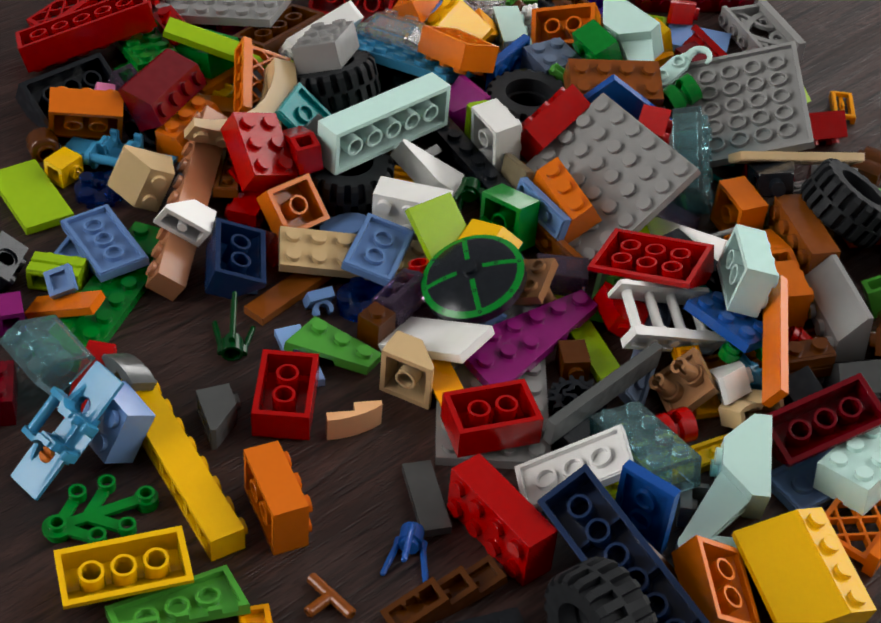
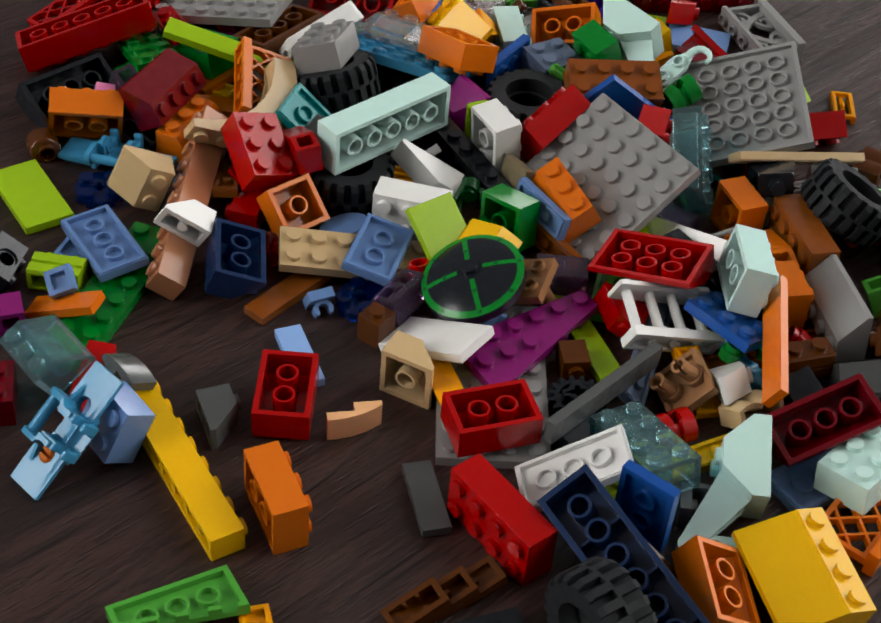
(63, 167): yellow brick -> none
(65, 525): green plant -> none
(123, 567): yellow slope -> none
(232, 345): dark green plant -> none
(327, 597): dark orange piece -> none
(333, 344): bright green wing -> none
(409, 541): blue plant -> none
(527, 12): white plant -> none

